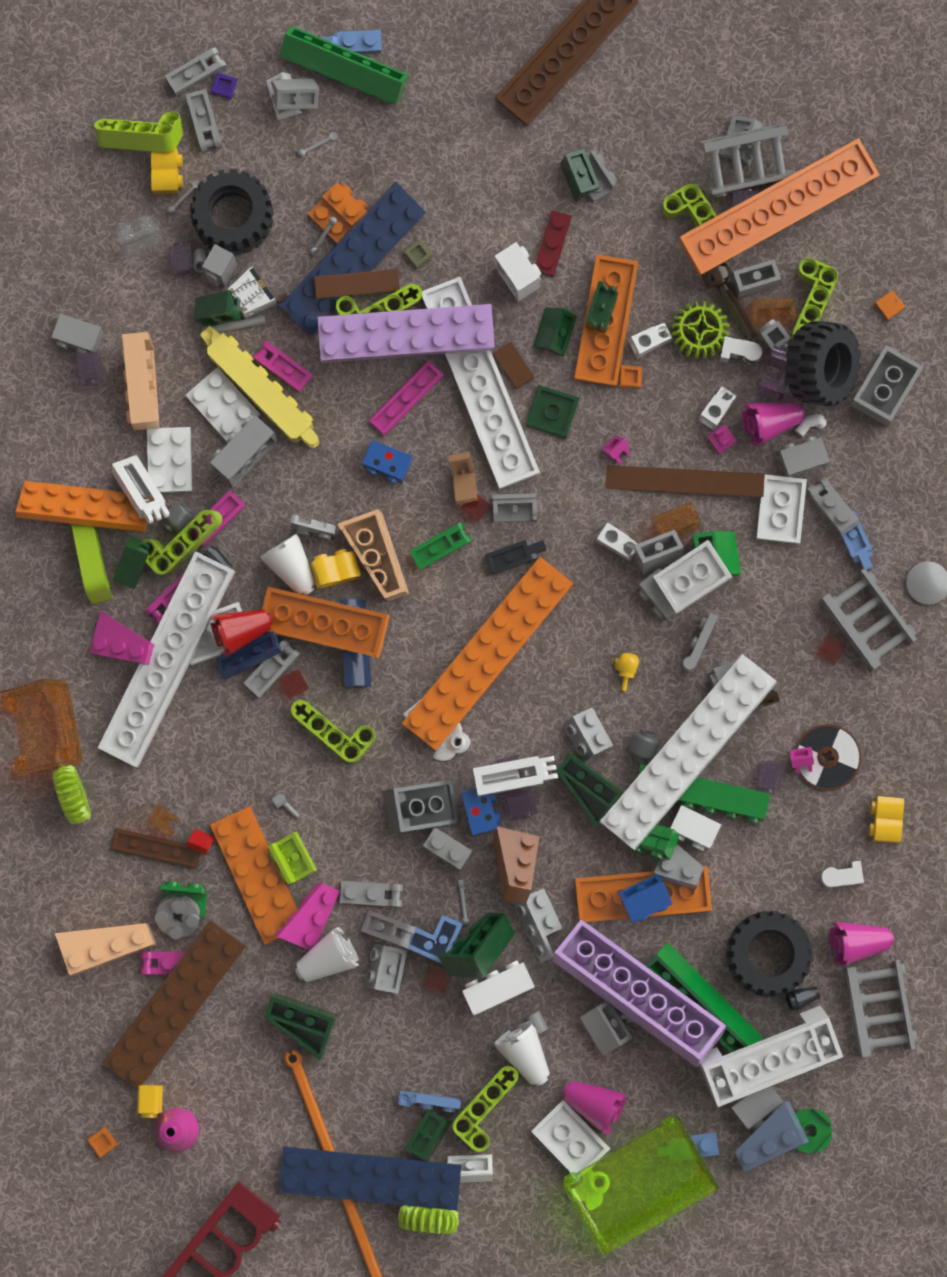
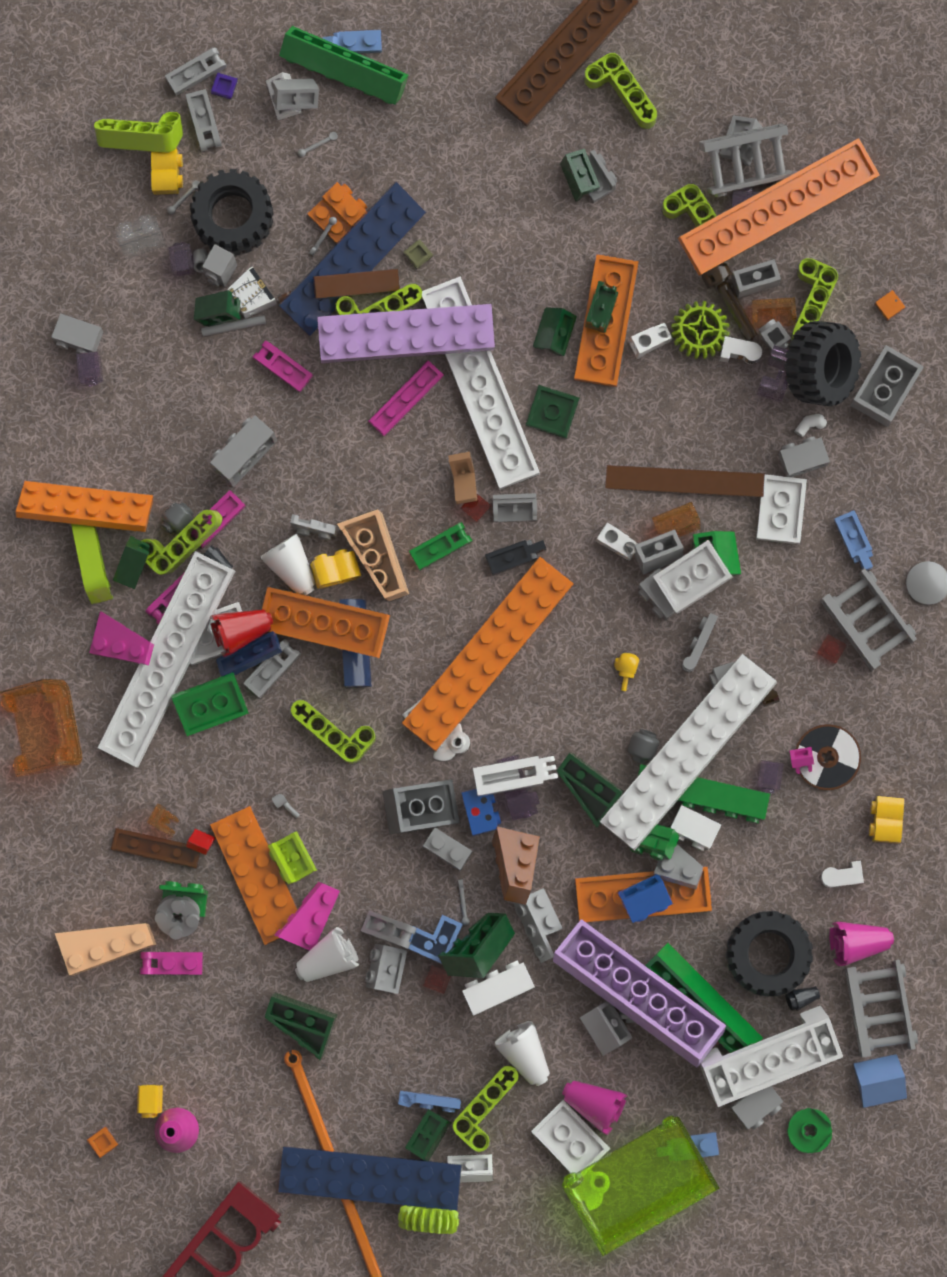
(71, 794): lime gear -> none
(139, 485): white hinge -> none
(140, 380): light nougat wedge -> none
(170, 459): white plate -> none
(174, 1004): reddish brown plate -> none
(210, 704): none -> green plate
(221, 403): white plate -> none
(259, 389): light yellow hinge -> none
(294, 684): clear red plate -> none
(370, 893): light grey plate -> none
(387, 462): blue brick -> none
(513, 365): reddish brown tile -> none
(518, 271): white brick -> none
(538, 1021): light grey hinge -> none
(553, 242): dark red plate -> none
(587, 734): light grey bracket -> none
(615, 447): dark pink tile -> none
(630, 376): orange tile -> none
(633, 89): none -> lime beam
(717, 408): white leg -> none
(721, 439): dark pink tile -> none
(770, 419): dark pink cone -> none
(772, 1139): sand blue wedge -> none
(833, 506): light grey plate -> none
(880, 1080): none -> medium blue slope

